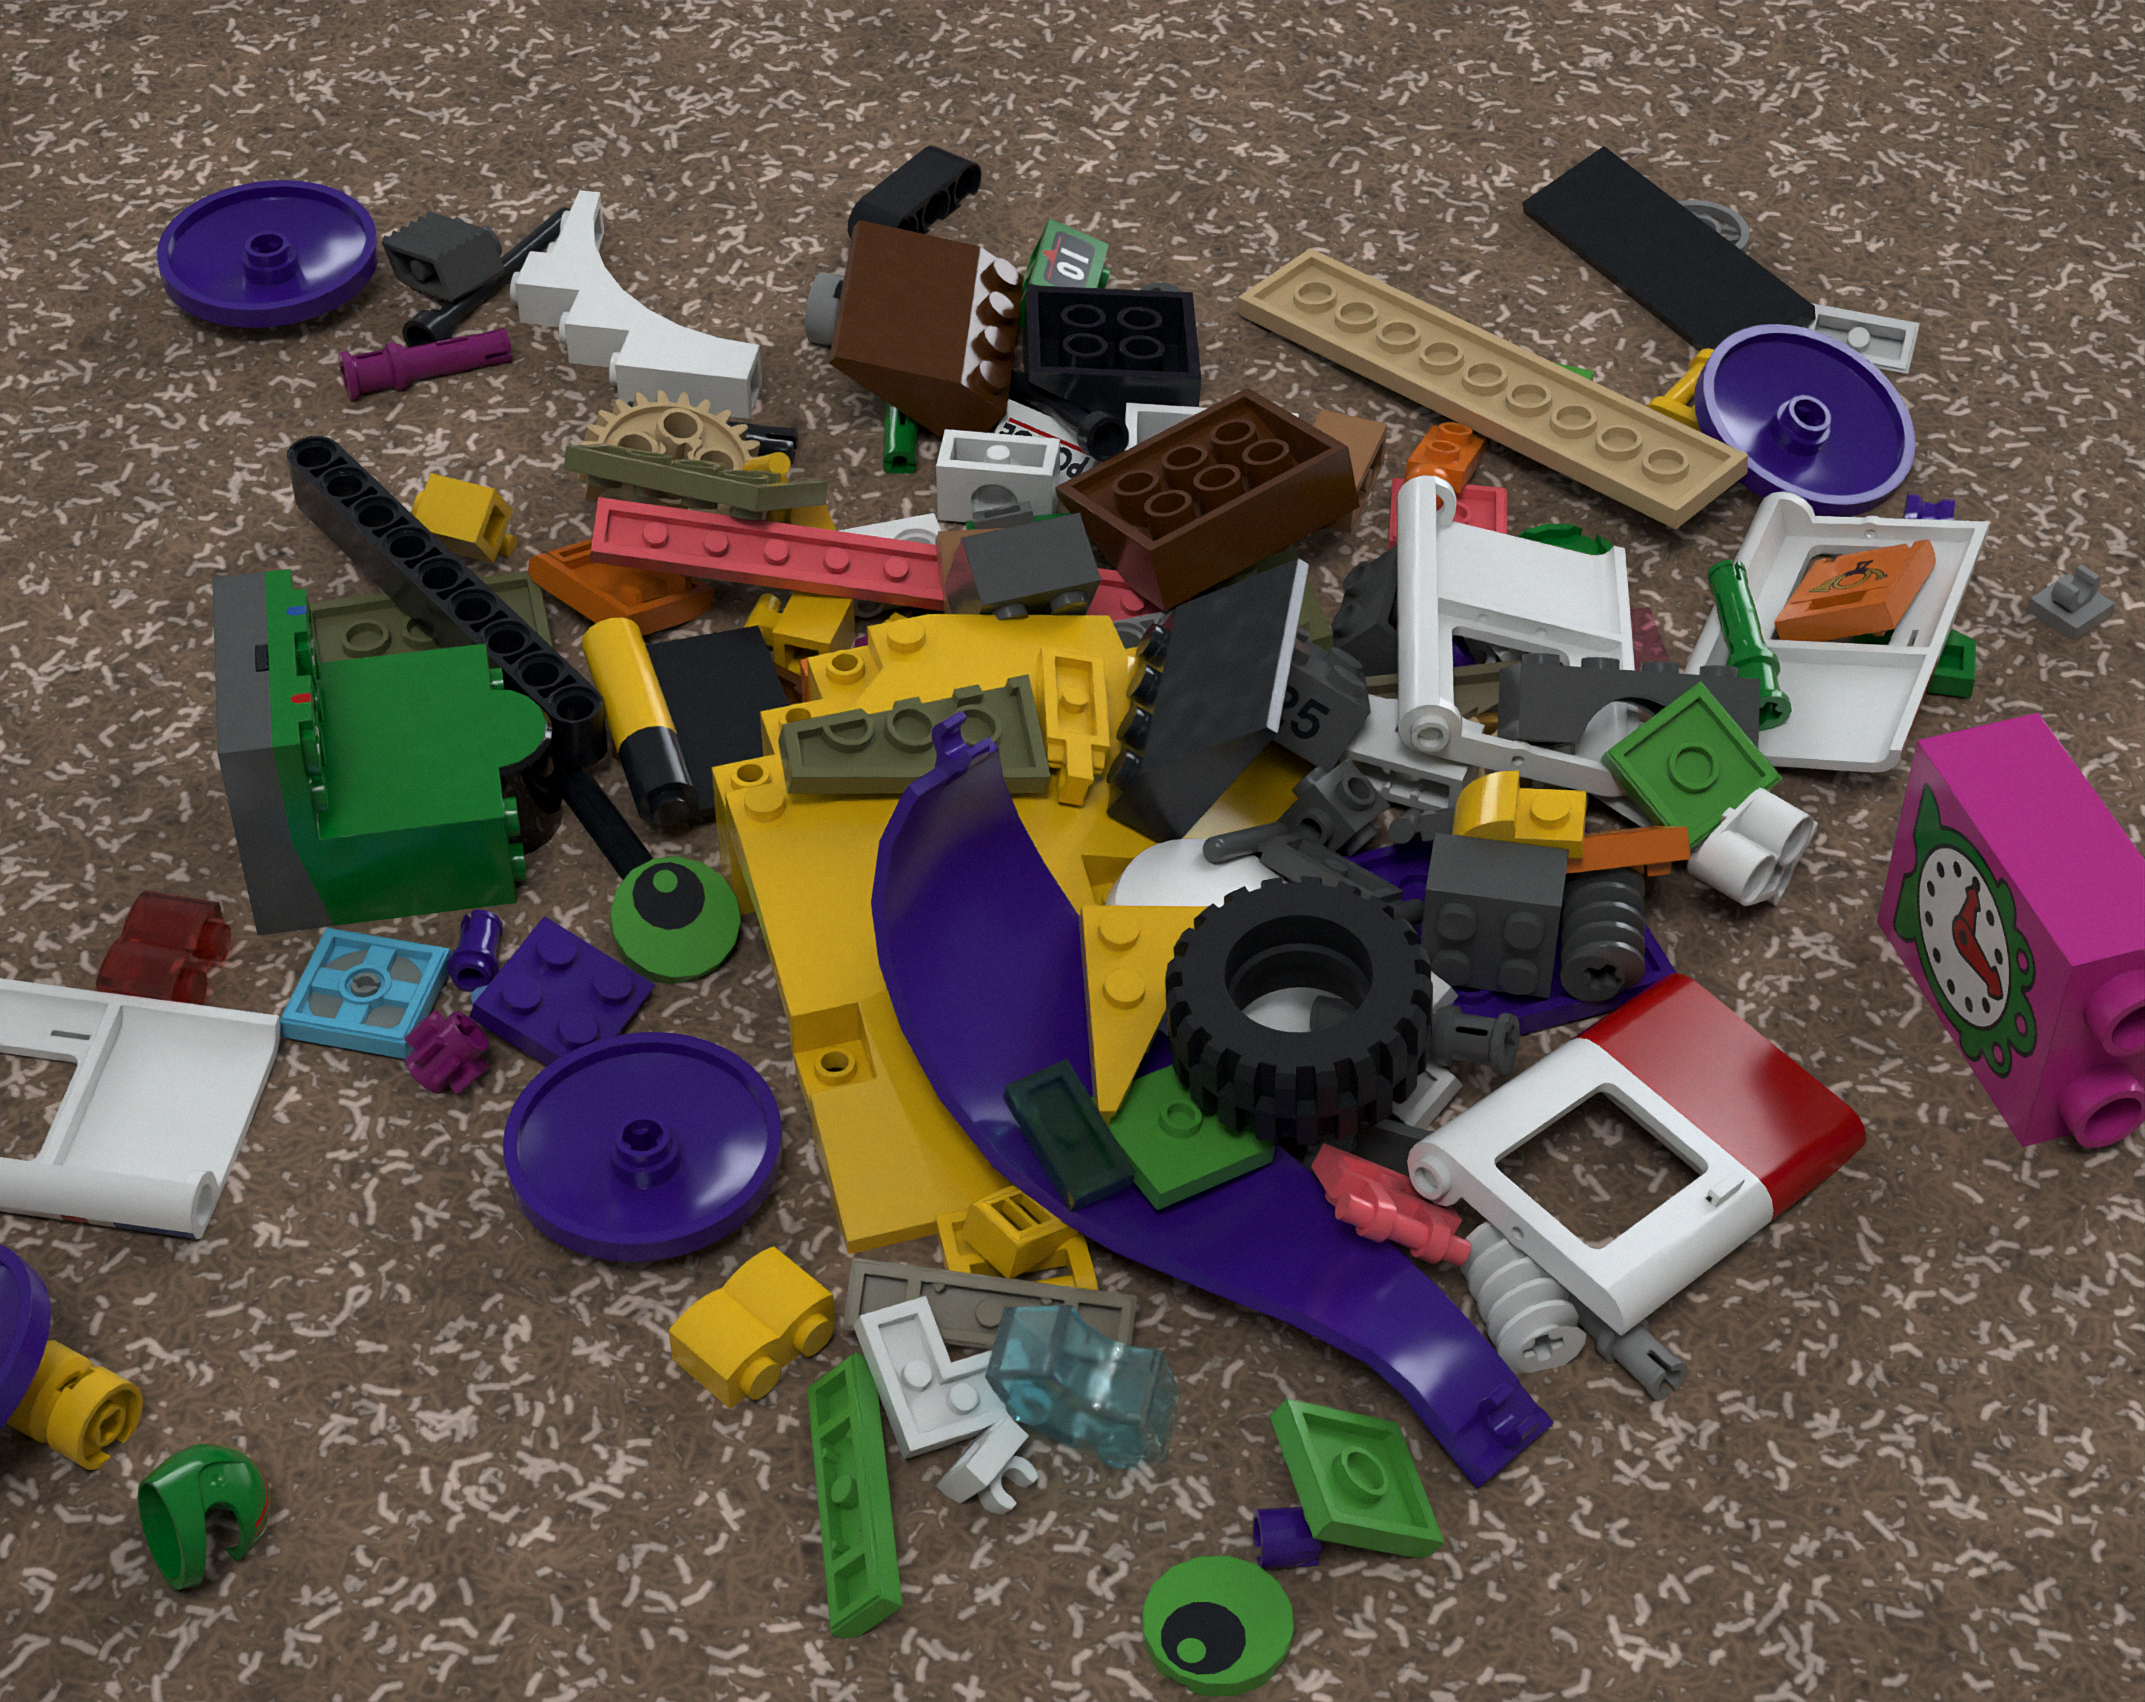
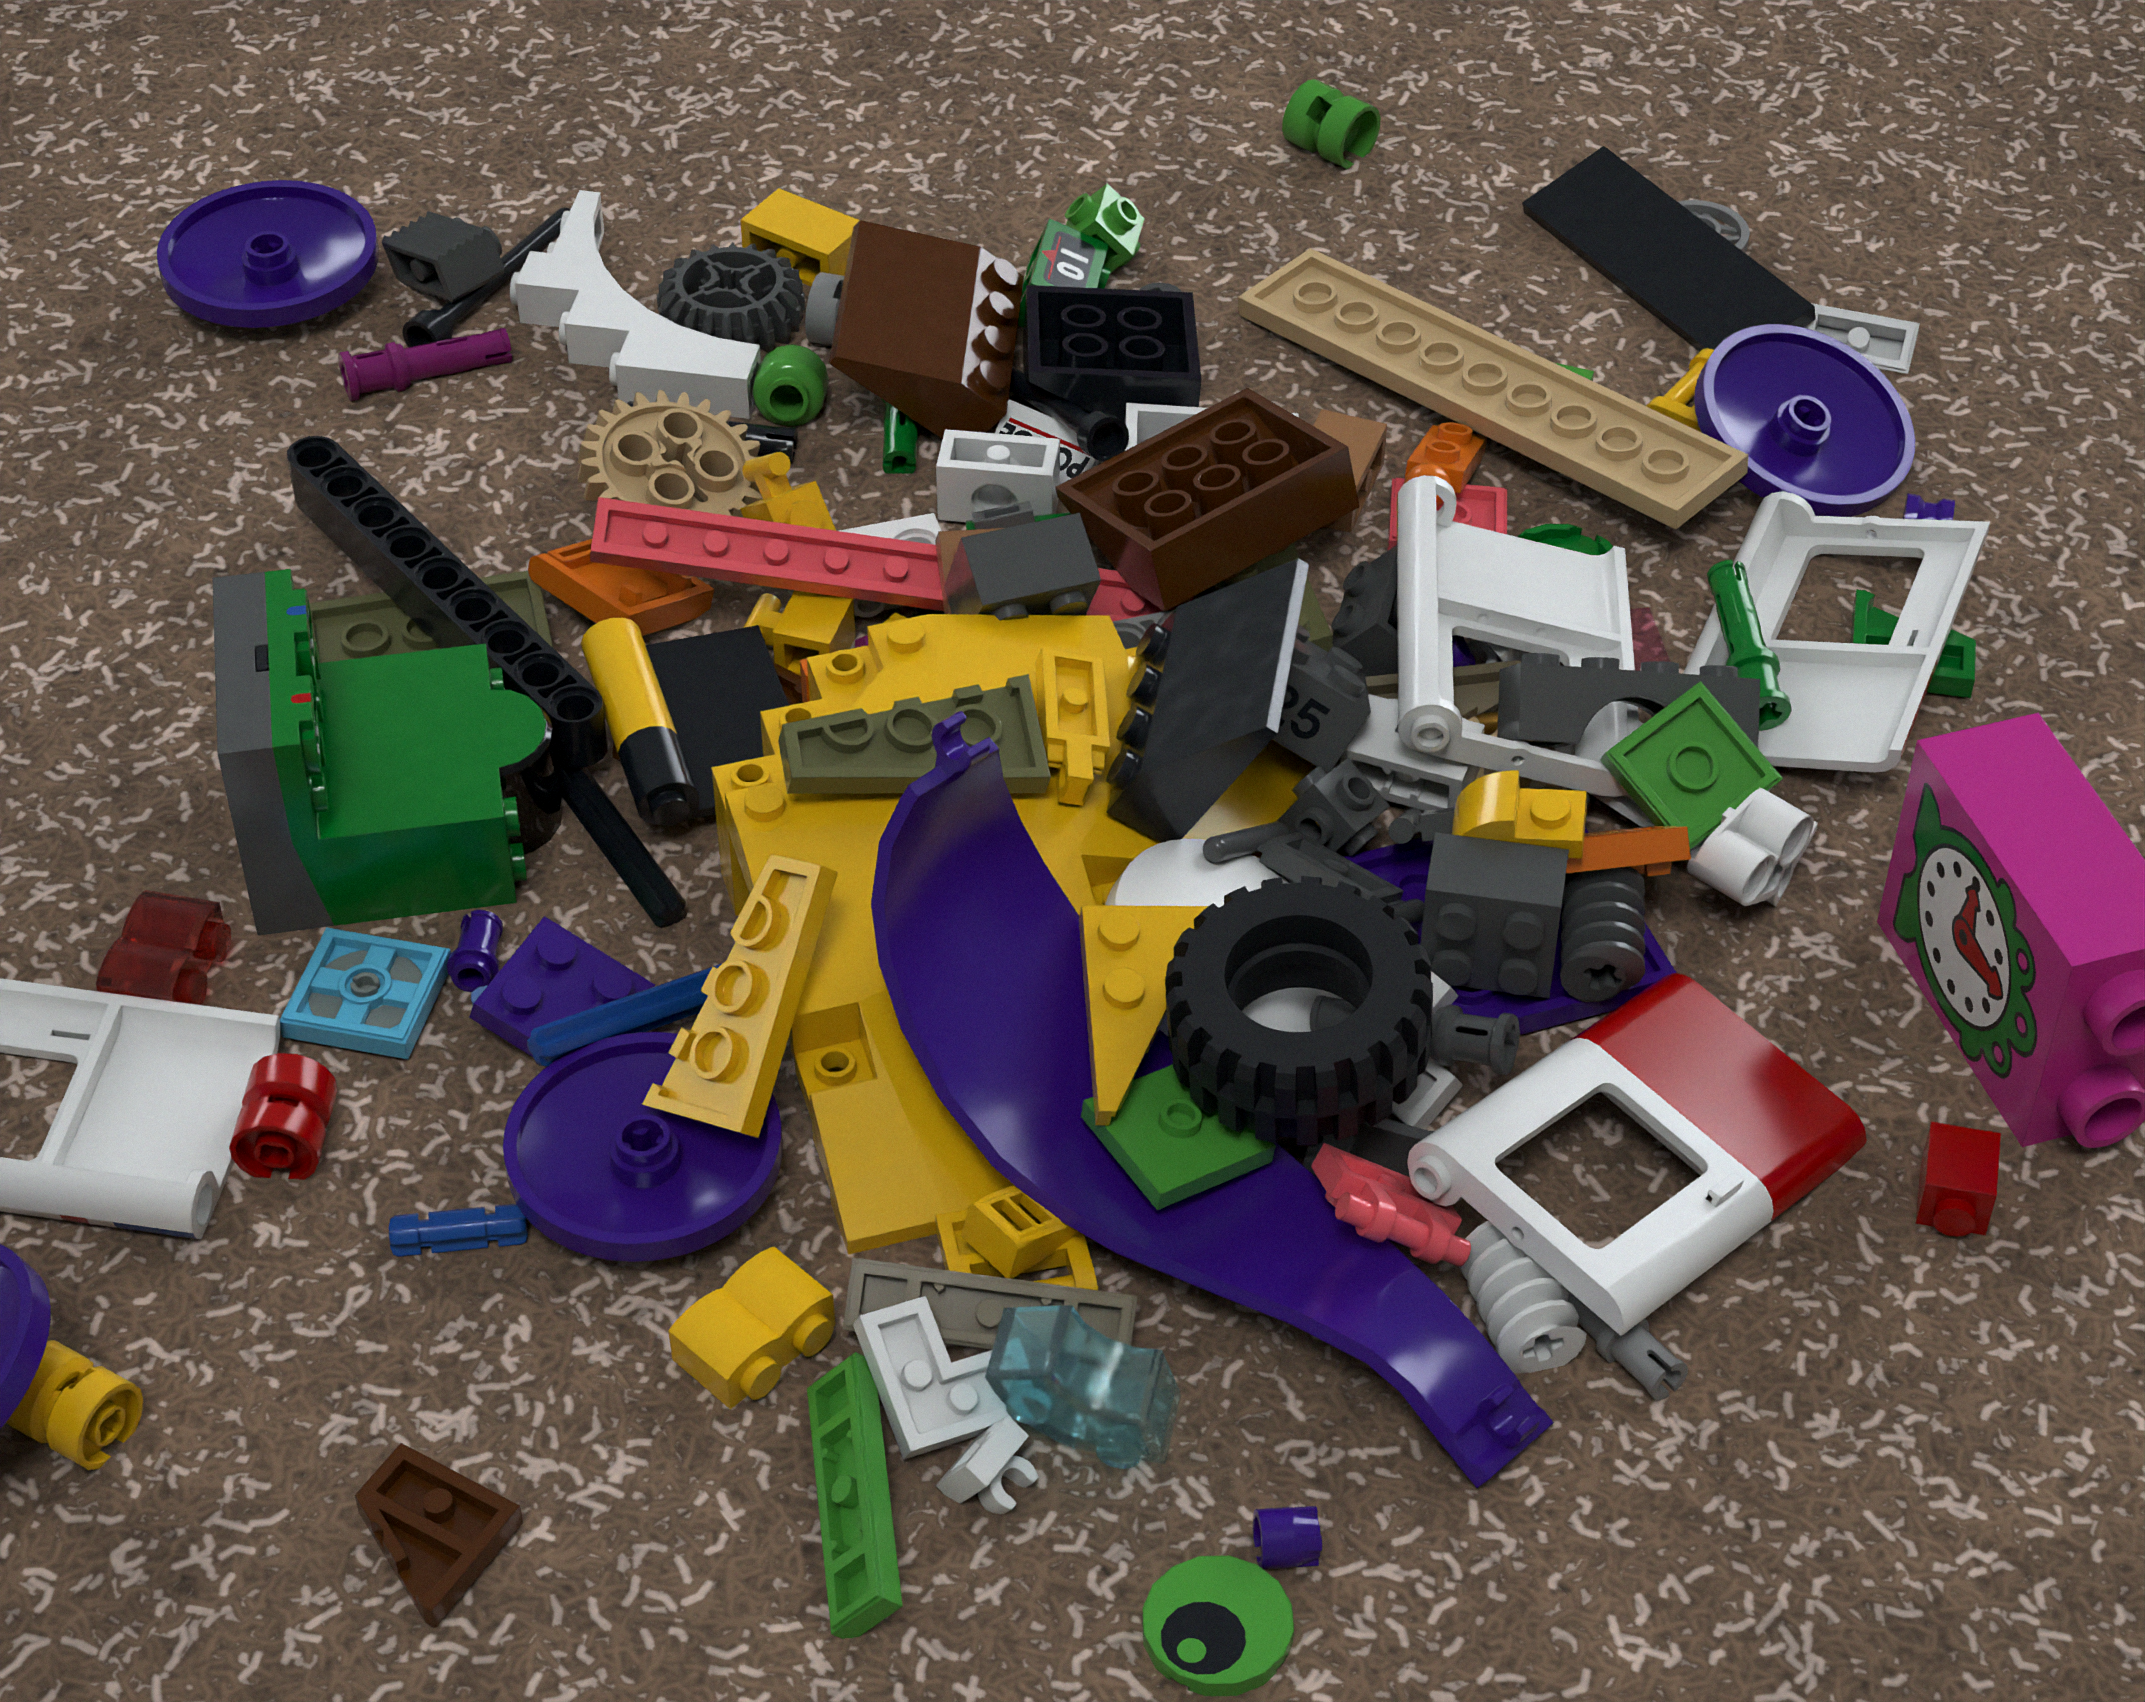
(182, 1494): green helmet -> none
(283, 1116): none -> red wheel
(434, 1527): none -> reddish brown wing
(447, 1052): magenta gear -> none
(457, 1230): none -> blue axle
(466, 517): yellow brick -> none
(622, 1016): none -> blue axle
(674, 920): bright green tile -> none
(698, 482): olive wing -> none
(734, 295): none -> dark grey gear
(741, 1033): none -> yellow wing
(790, 385): none -> bright green head
(801, 230): none -> yellow brick
(919, 192): black beam -> none
(1068, 1135): plate -> none
(1110, 220): none -> bright green brick
(1330, 123): none -> bright green wheel
(1356, 1480): bright green plate -> none
(1856, 593): orange container -> none
(1958, 1179): none -> red brick
(2072, 604): light grey tile -> none

